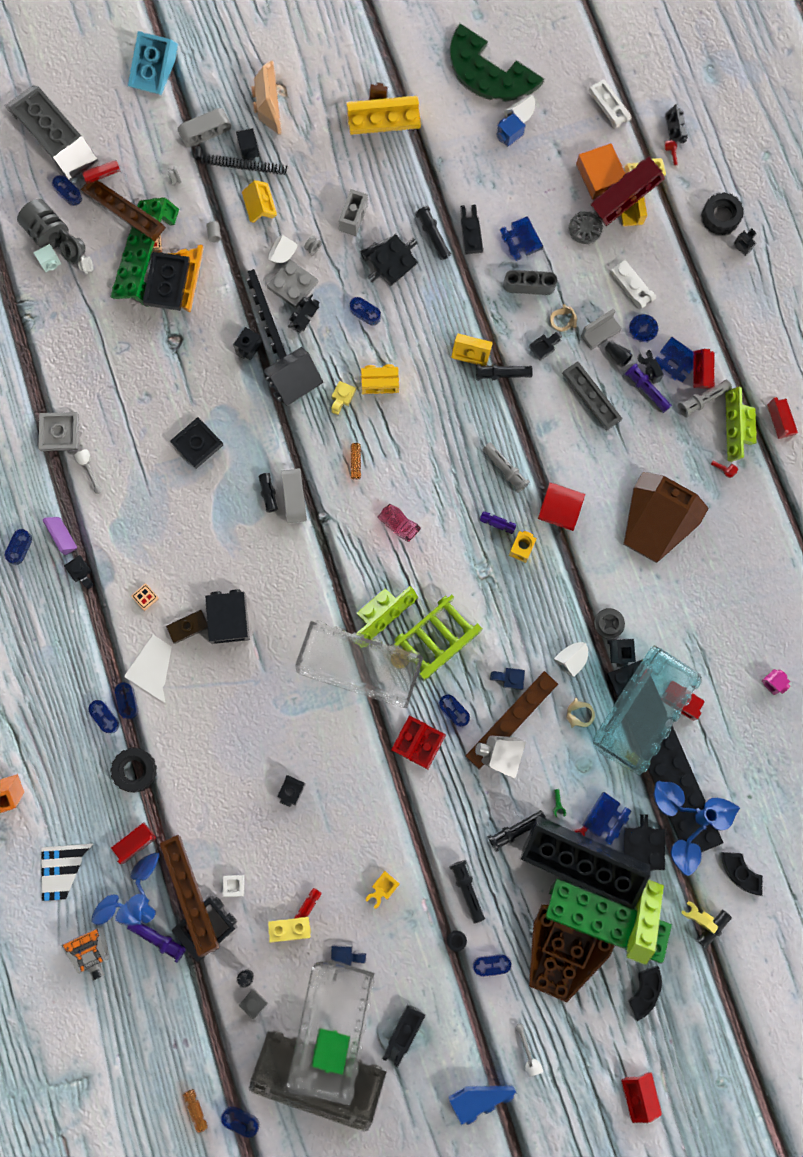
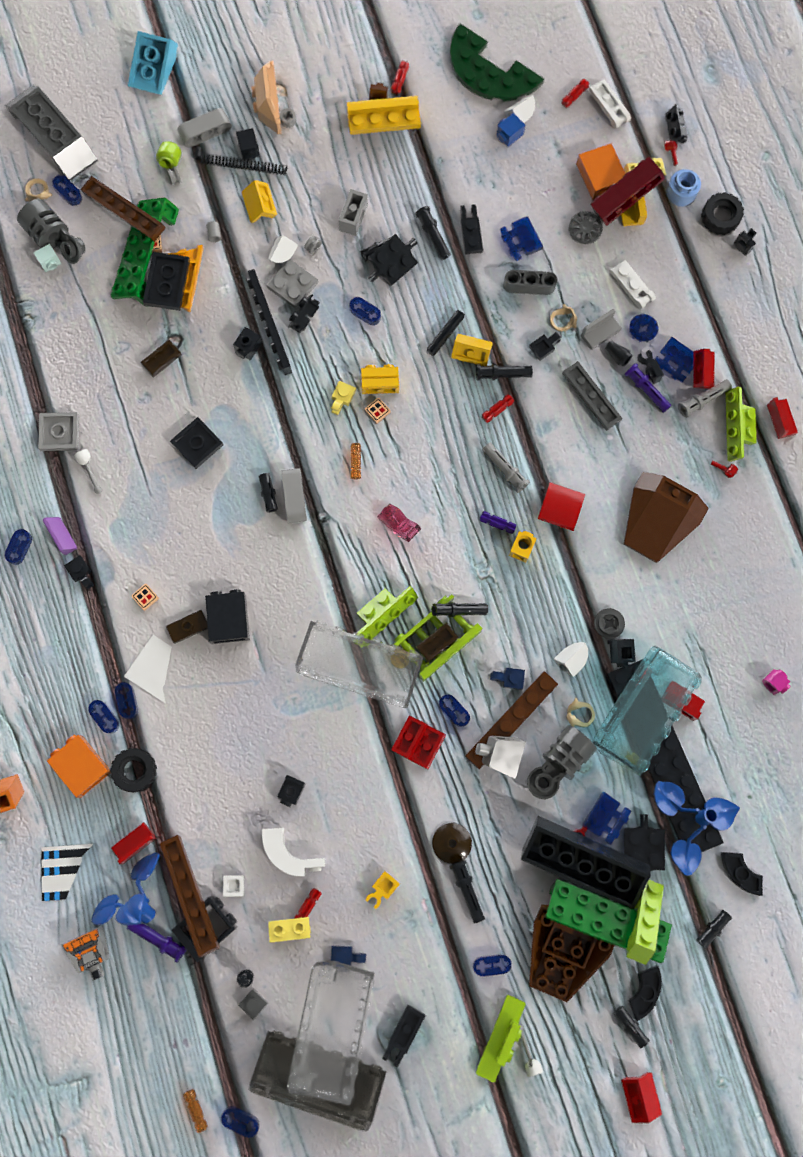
(44, 195): none -> tan piece
(78, 765): none -> orange brick
(85, 264): white plate -> none
(101, 171): red slope -> none
(161, 358): none -> dark brown plate
(168, 154): none -> lime head
(278, 854): none -> white arch
(291, 121): none -> light grey bush
(293, 376): black brick -> none
(330, 1051): green piece -> none
(377, 410): none -> light nougat tile
(400, 77): none -> red axle
(437, 642): none -> dark brown plate
(441, 843): none -> dark brown dish
(445, 333): none -> black axle
(454, 609): none -> black pin
(456, 941): black plate -> none
(475, 1100): blue slope -> none
(497, 408): none -> red axle
(502, 1039): none -> lime bracket
(508, 835): black pin -> none
(558, 804): green hand -> none
(561, 761): none -> dark grey cylinder
(575, 93): none -> red axle
(640, 1038): none -> black pin
(683, 187): none -> light blue piece
(703, 919): light yellow plate -> none

